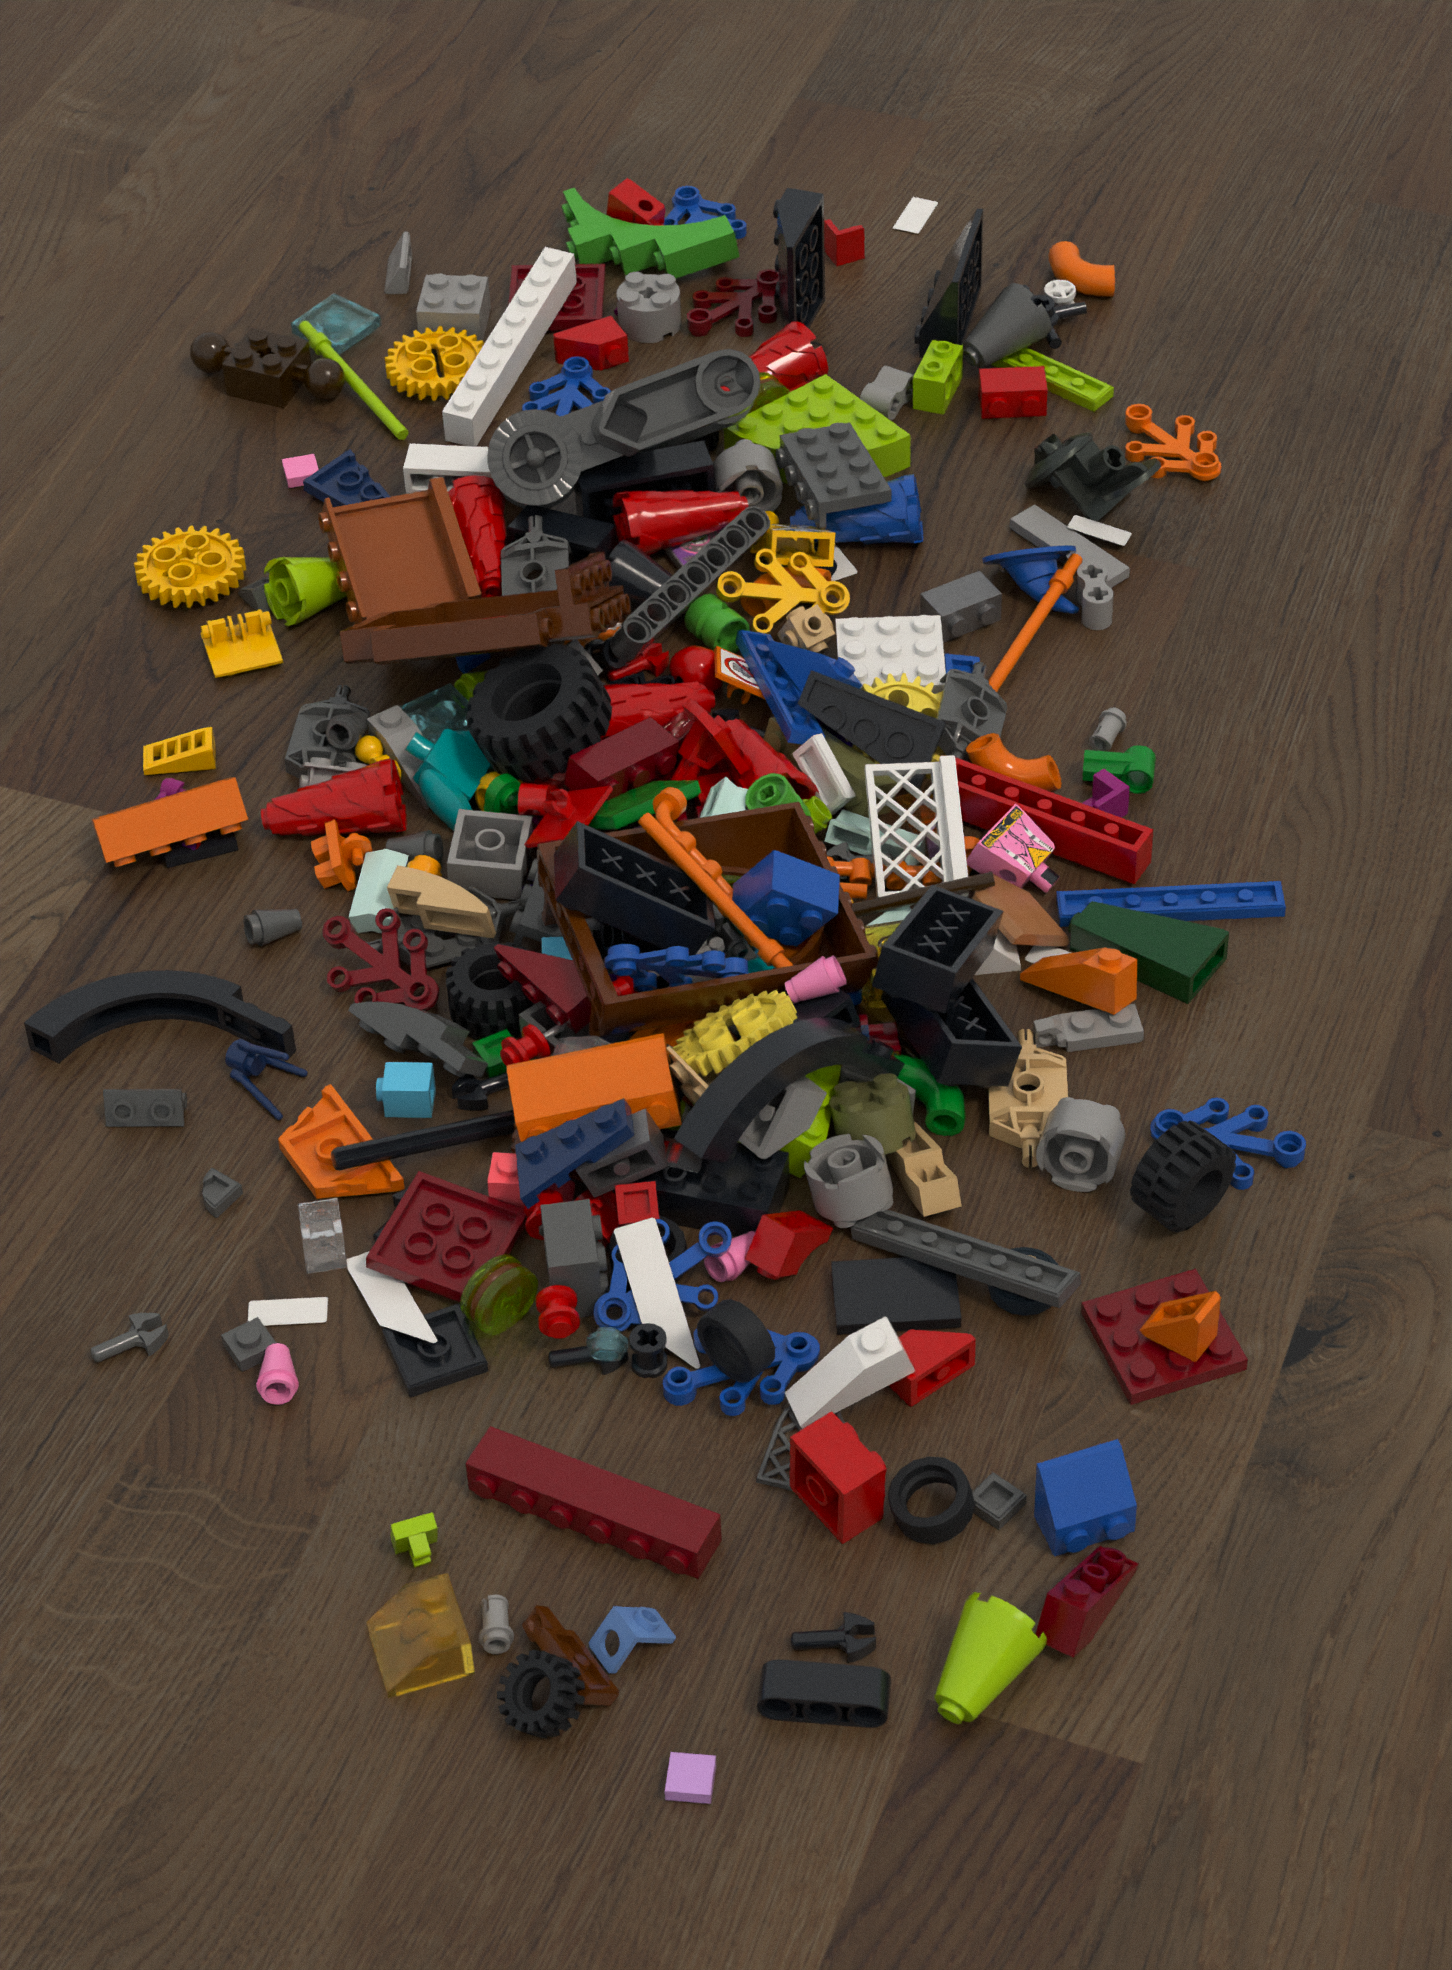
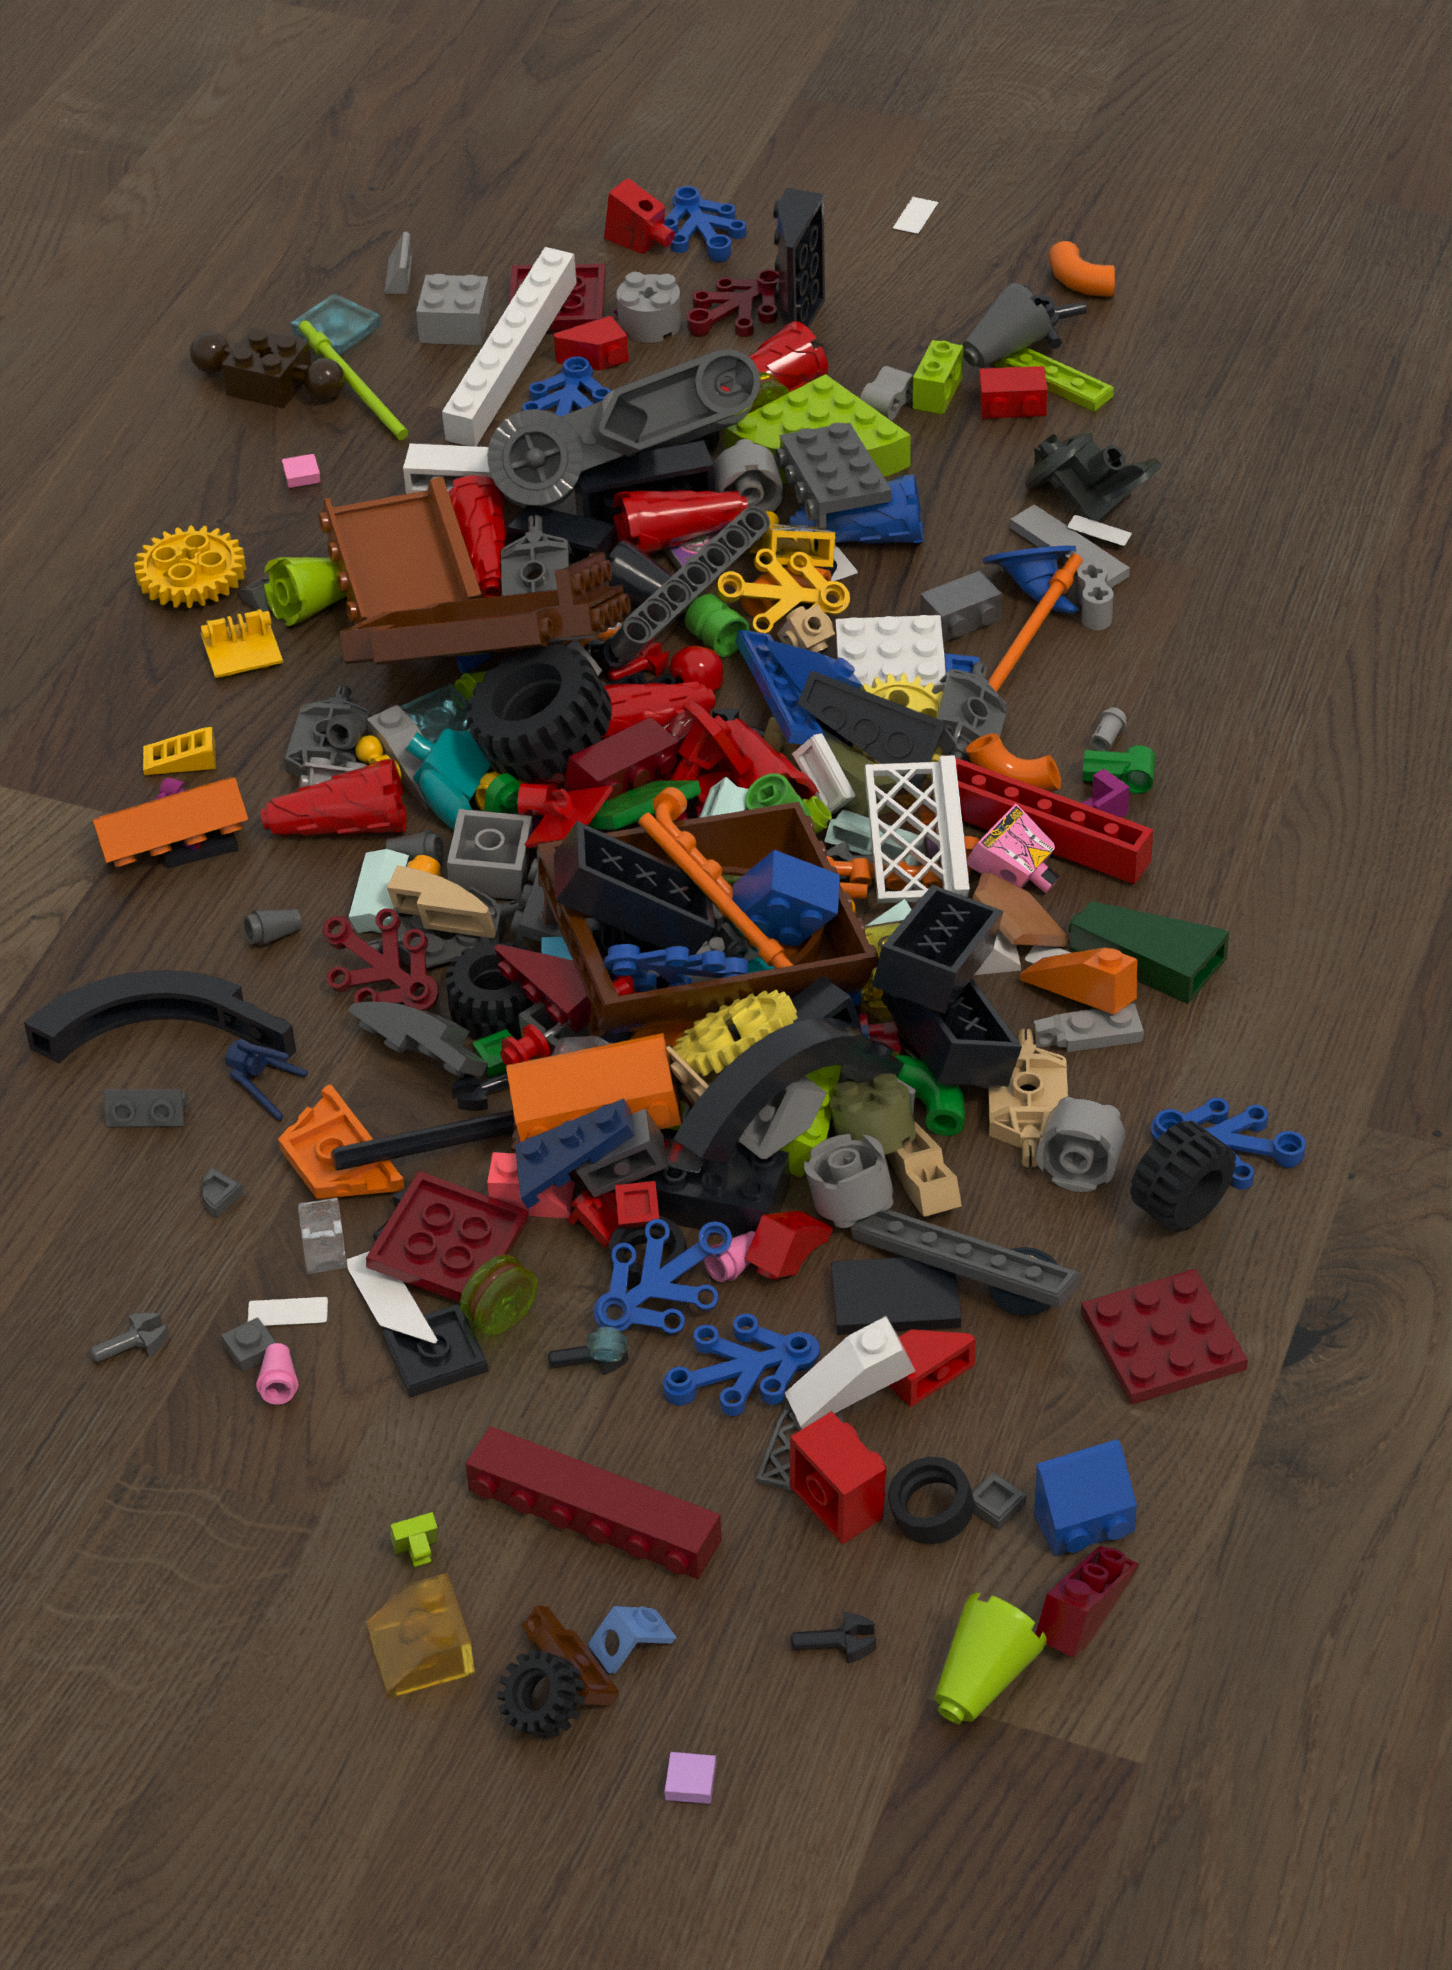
(338, 856): orange hips -> none
(344, 482): dark blue wing -> none
(407, 1089): medium azure brick -> none
(413, 365): yellow gear -> none
(496, 1633): light grey pin -> none
(571, 1261): dark grey brick -> none
(648, 1344): black bush -> none
(655, 1286): white sticker -> none
(672, 248): bright green arch -> none
(735, 671): piece -> none
(736, 1340): black tyre -> none
(816, 980): bright pink cone -> none
(824, 1693): black beam -> none
(844, 245): red panel -> none
(912, 897): dark brown bar -> none
(954, 290): black slope -> none
(1061, 292): white wheel -> none
(1183, 901): blue tile -> none
(1185, 1324): orange slope -> none
(1200, 465): orange plant -> none

